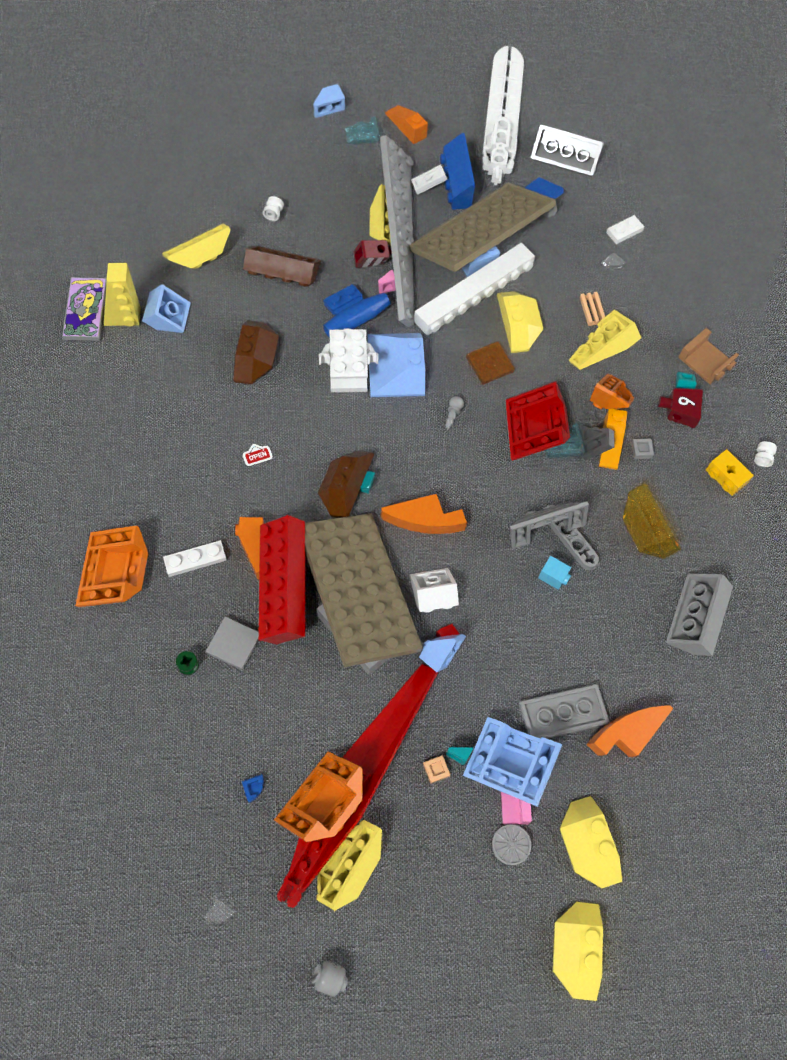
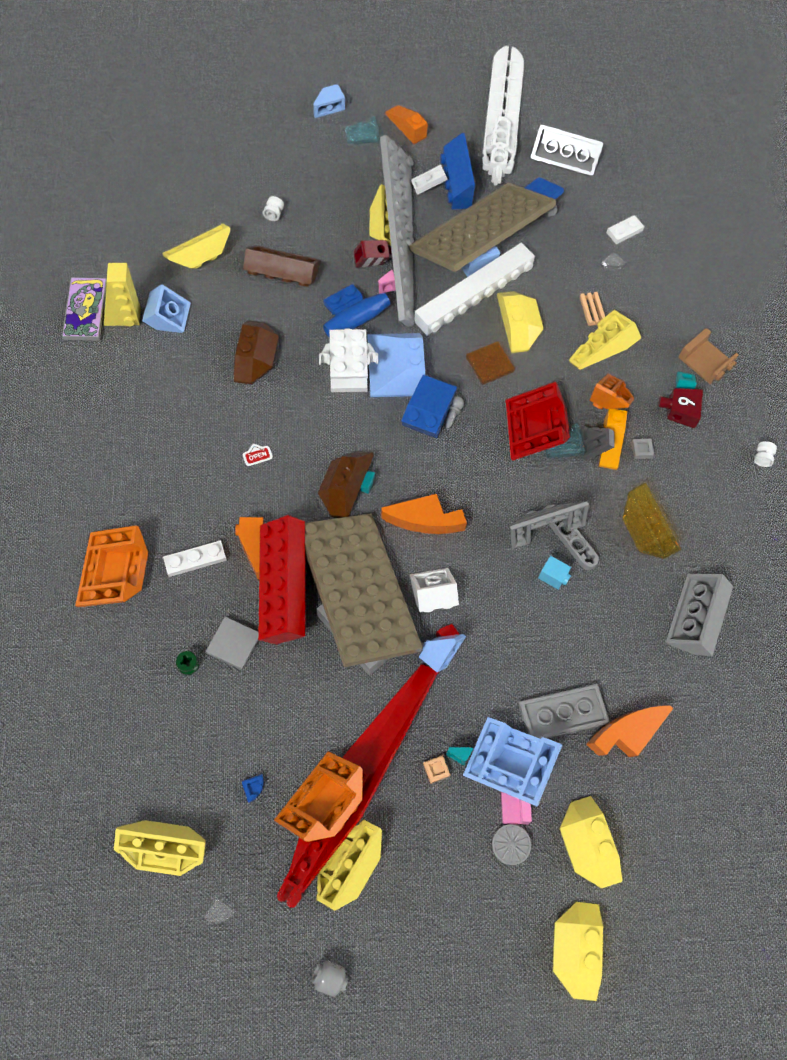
(160, 847): none -> light yellow wedge
(428, 406): none -> blue slope
(729, 472): yellow brick -> none

